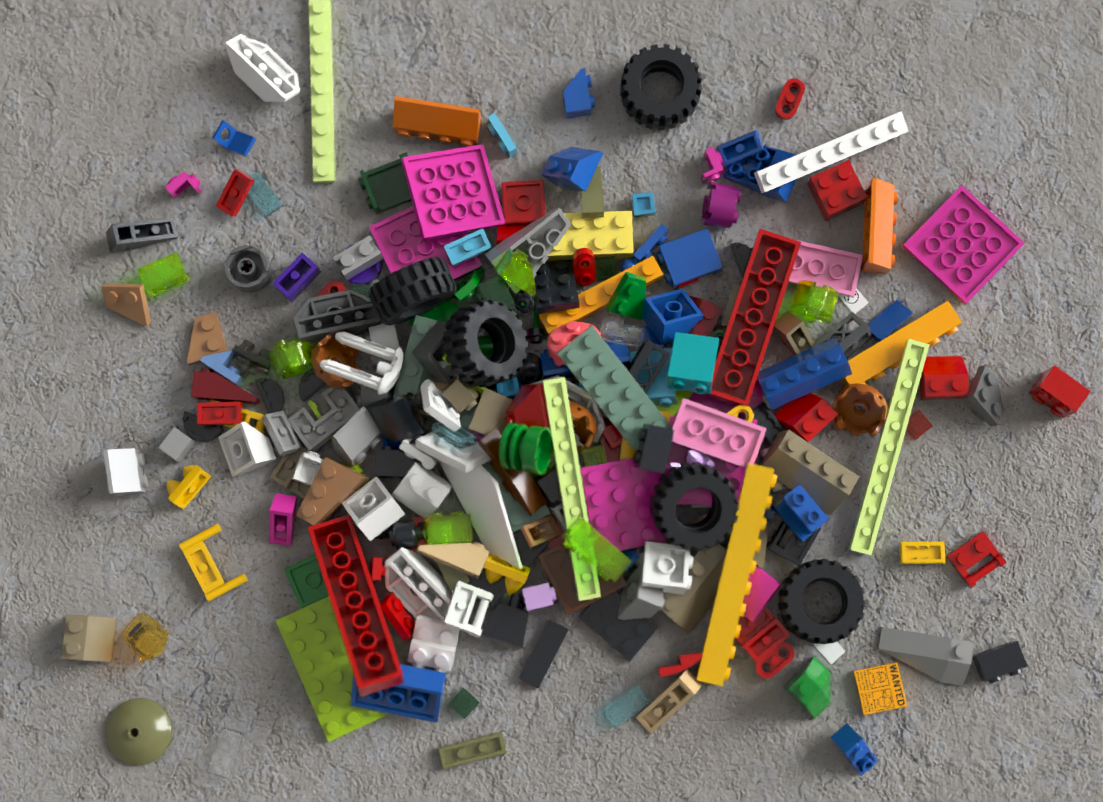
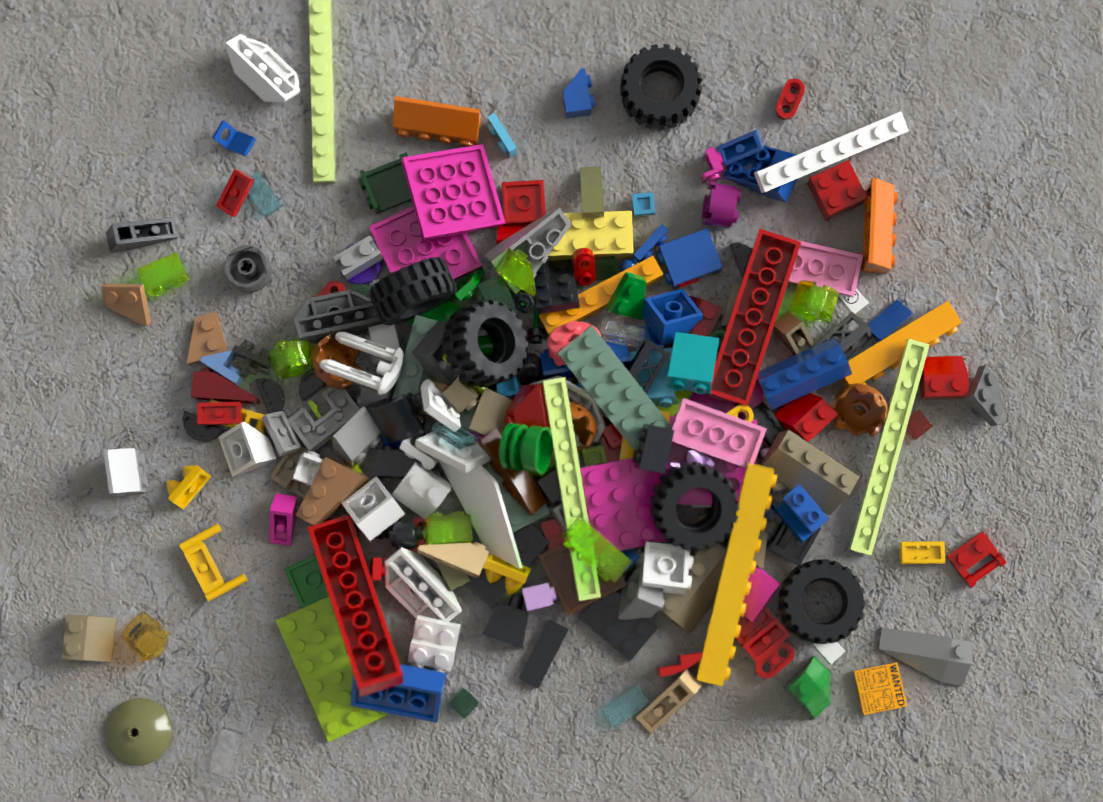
(177, 444): light grey panel -> none
(180, 183): dark pink bracket -> none
(296, 277): dark purple brick -> none
(398, 616): red plate -> none
(461, 607): white plate -> none
(467, 247): medium azure plate -> none
(472, 750): olive tile -> none
(540, 531): medium nougat slope -> none
(572, 168): blue slope -> none
(854, 749): blue slope -> none
(963, 245): dark pink plate -> none
(1000, 661): black brick -> none
(1059, 392): red brick -> none

